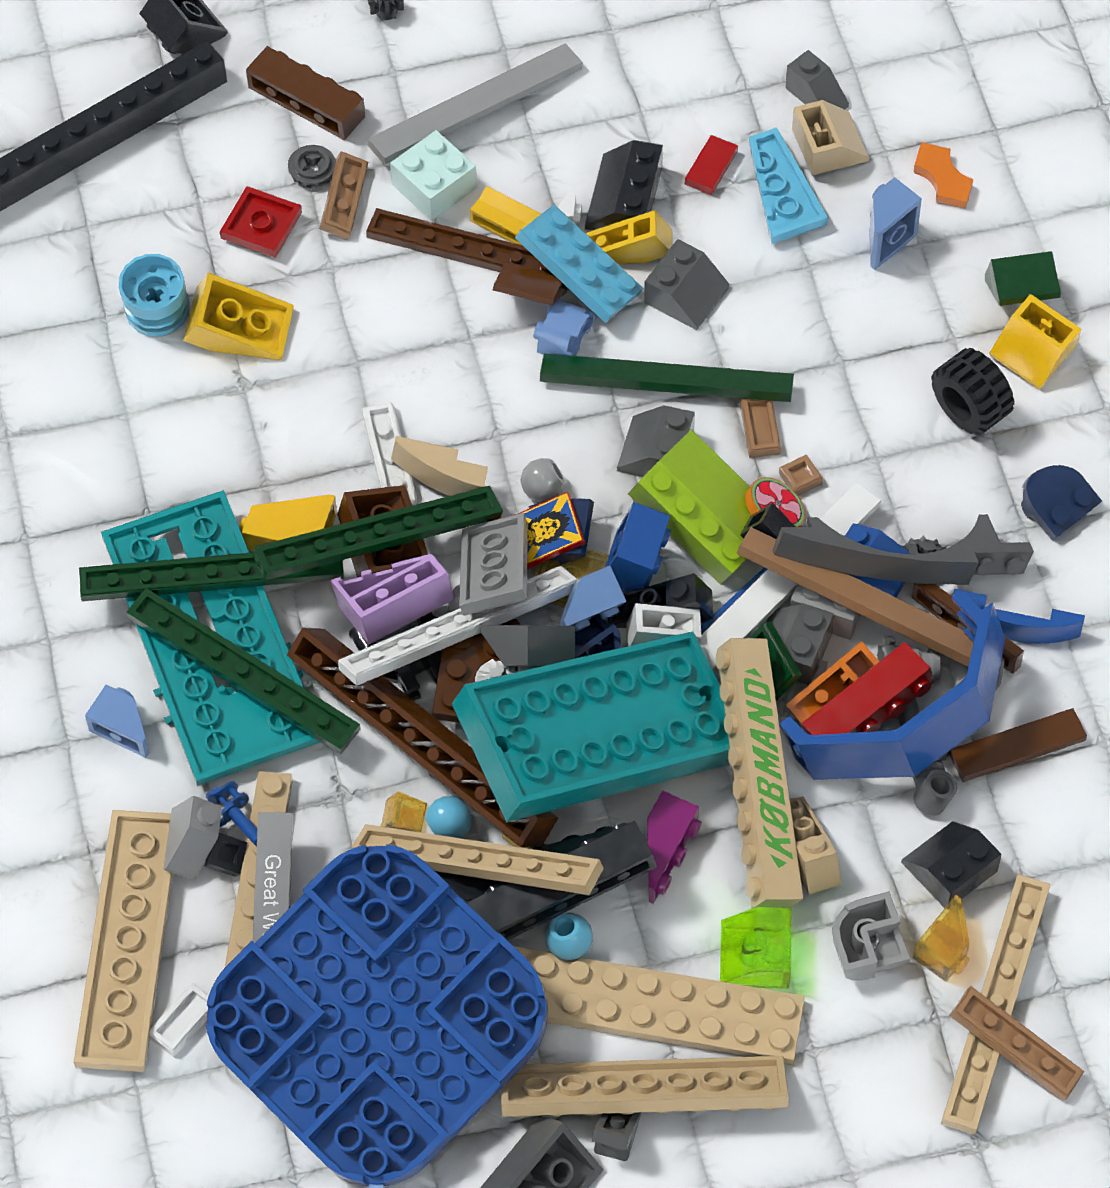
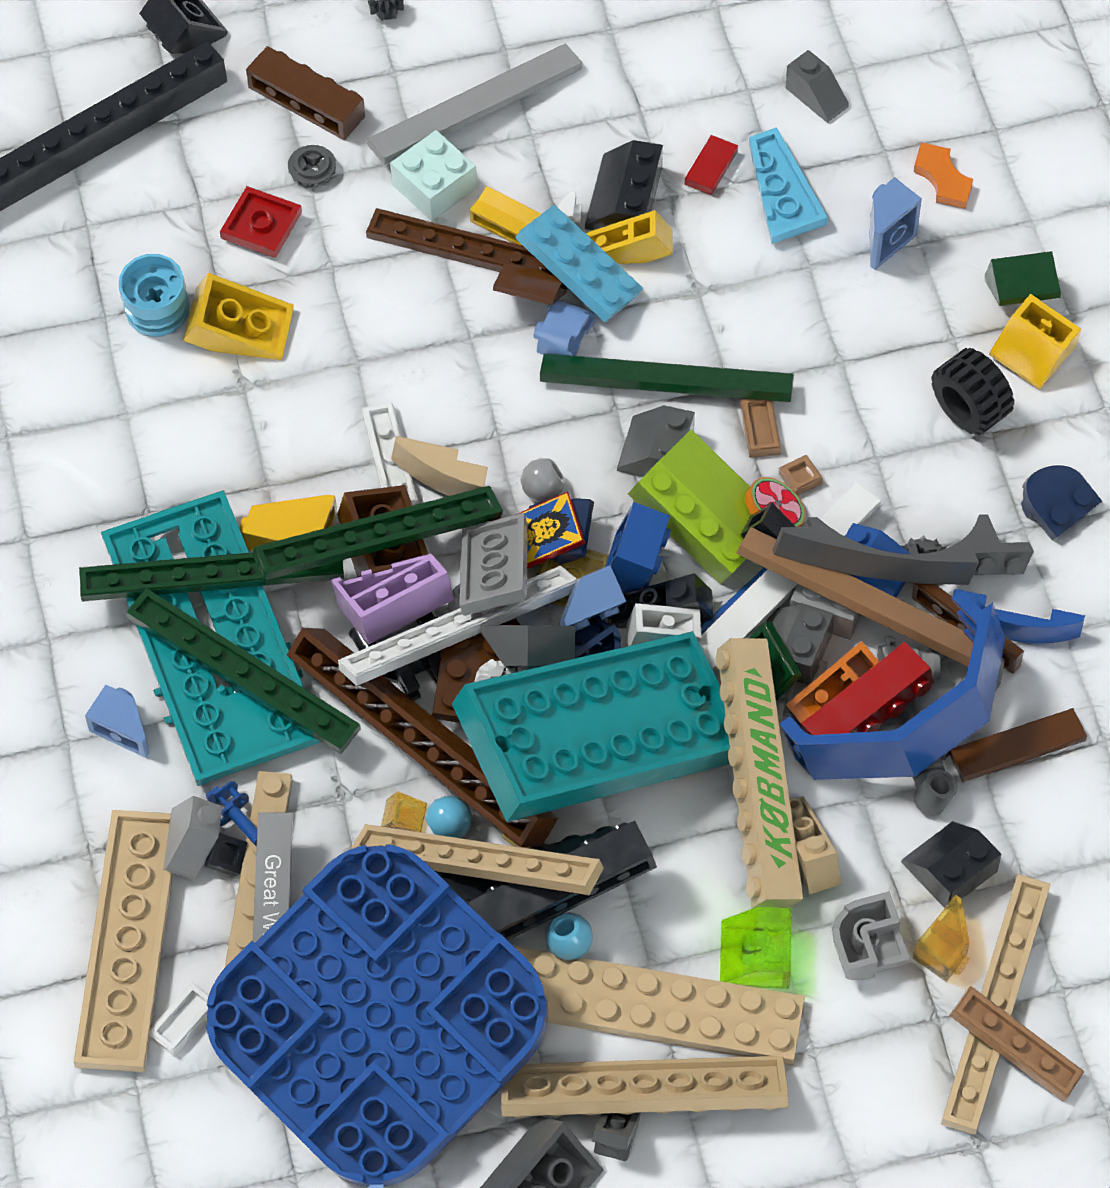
(343, 195): medium nougat tile -> none
(668, 830): magenta slope -> none
(685, 285): dark grey slope -> none
(827, 137): tan slope -> none

